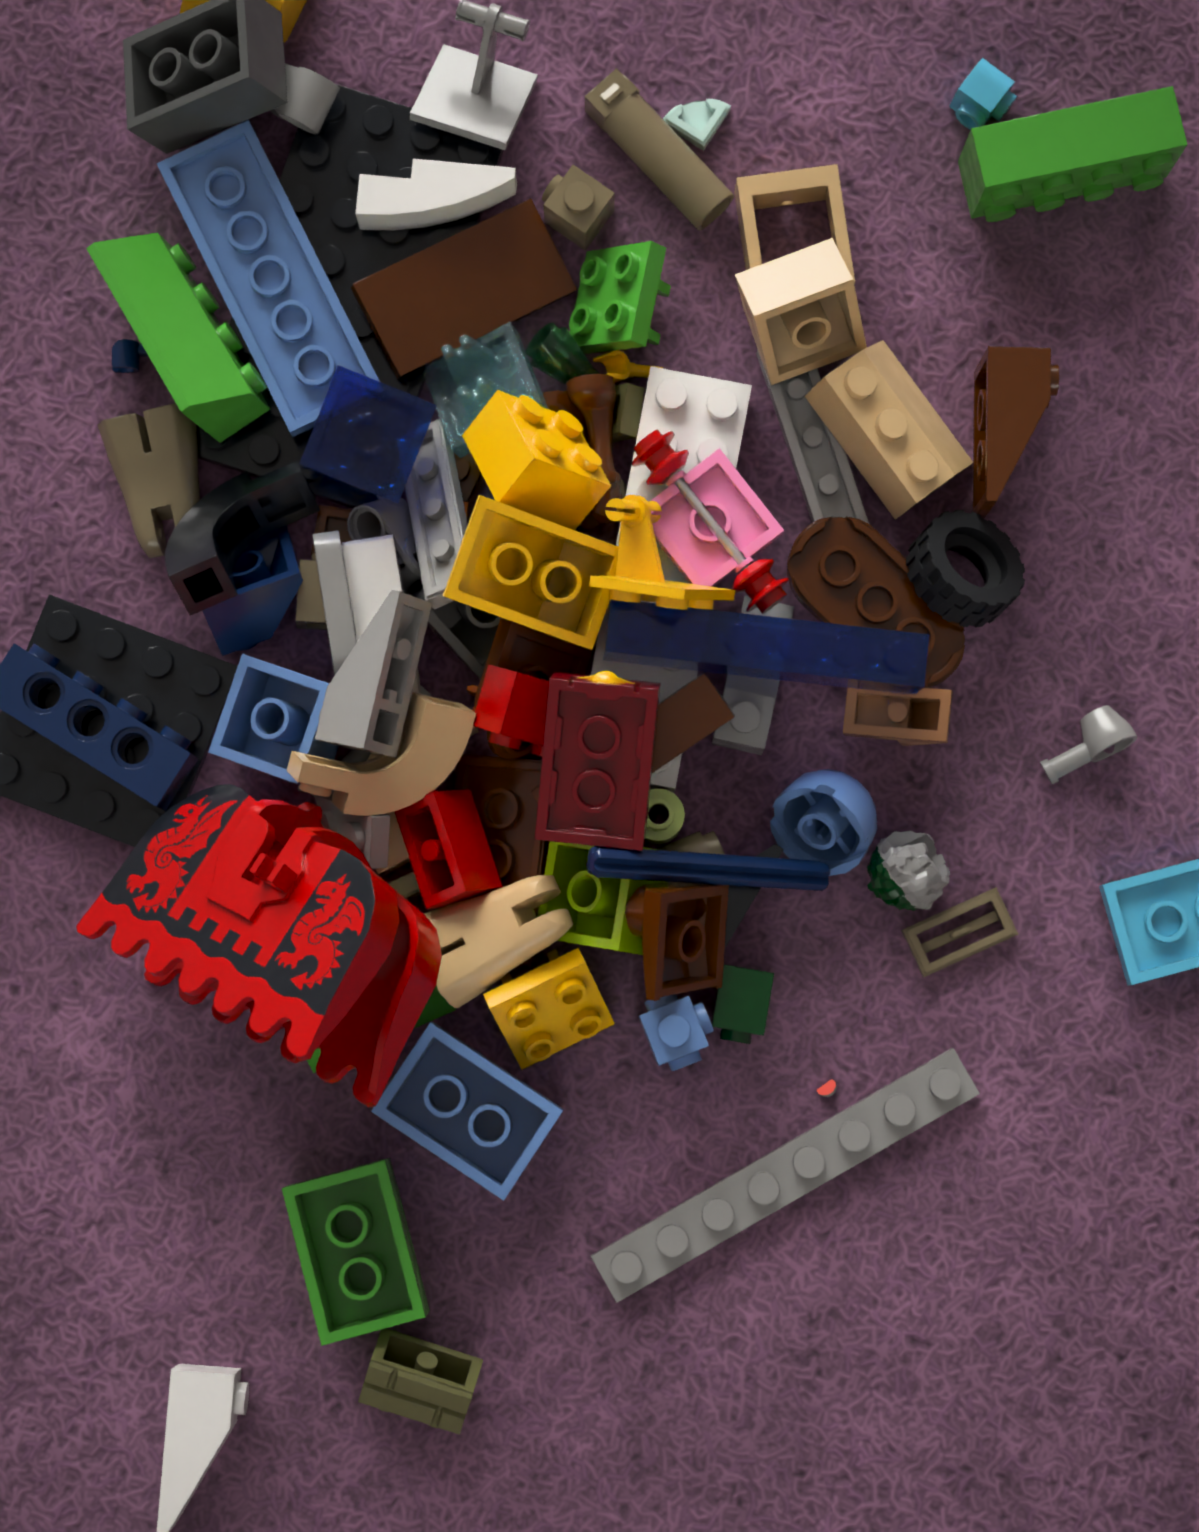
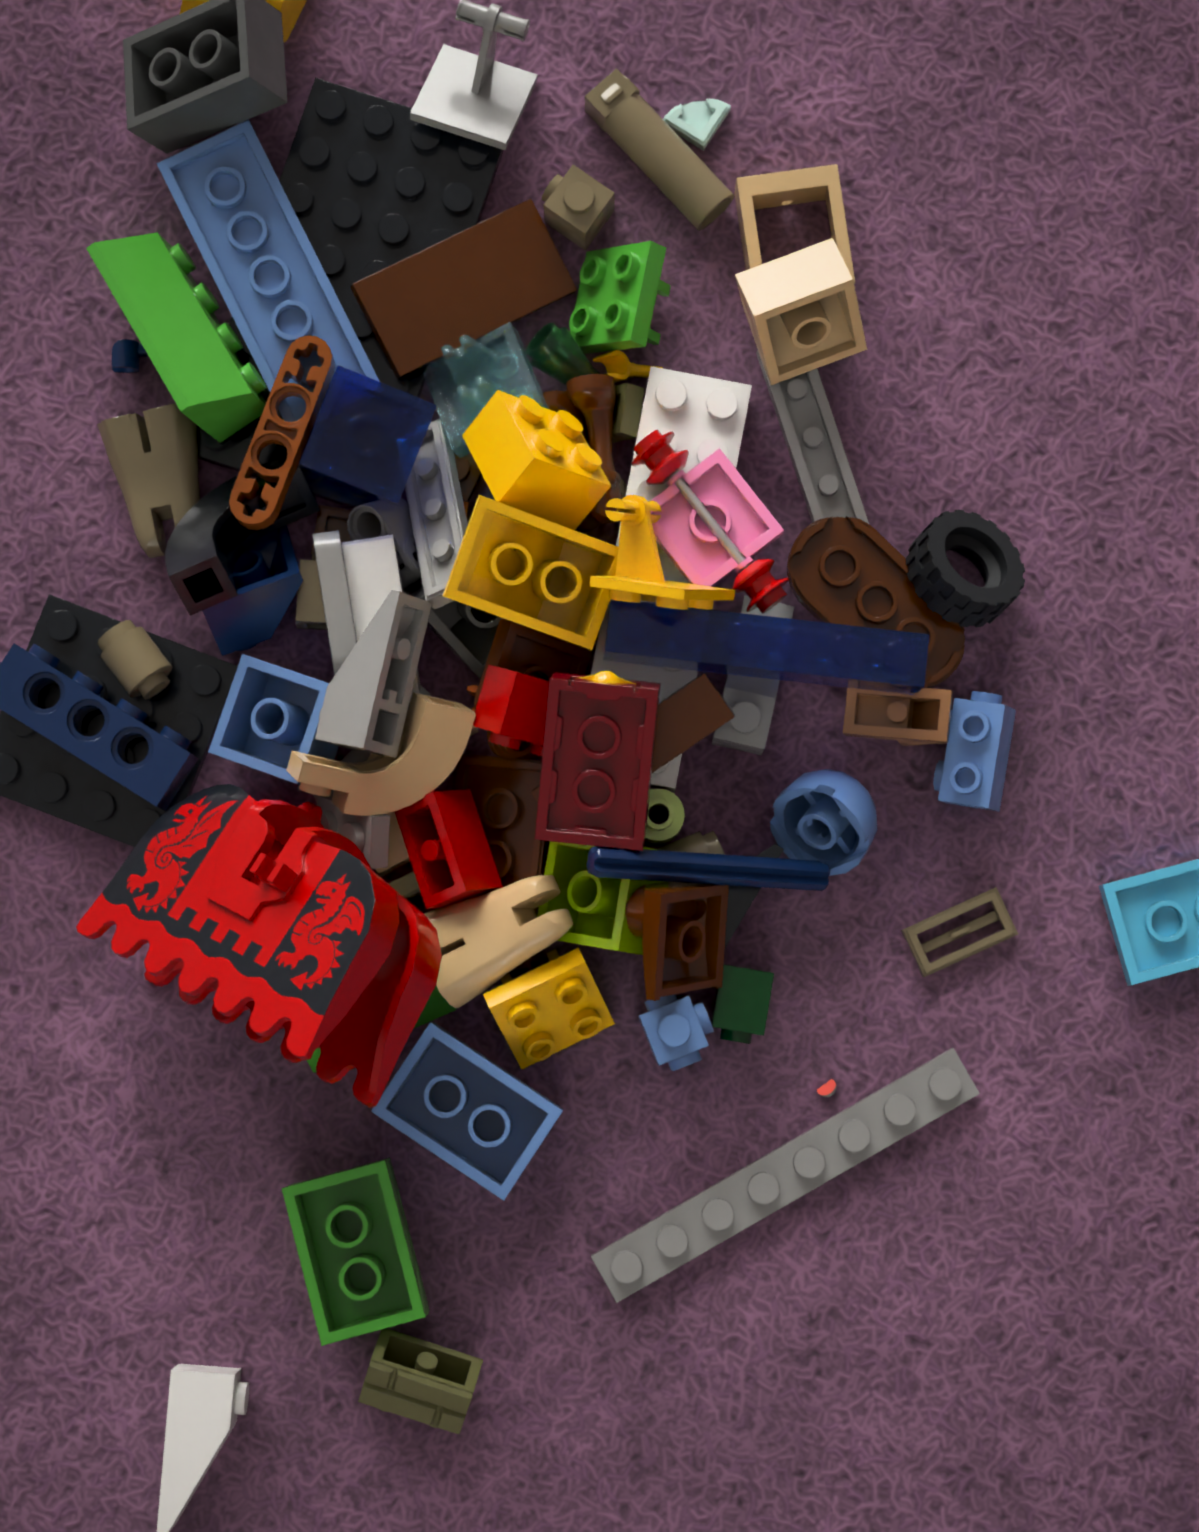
(135, 660): none -> dark tan brick
(274, 430): none -> dark orange beam
(308, 99): light grey piece -> none
(432, 195): white slope -> none
(888, 428): tan slope -> none
(907, 871): light grey piece -> none
(976, 752): none -> medium blue brick
(983, 95): medium azure plate -> none
(1009, 399): reddish brown slope -> none
(1071, 154): bright green brick -> none
(1099, 731): light grey bar -> none

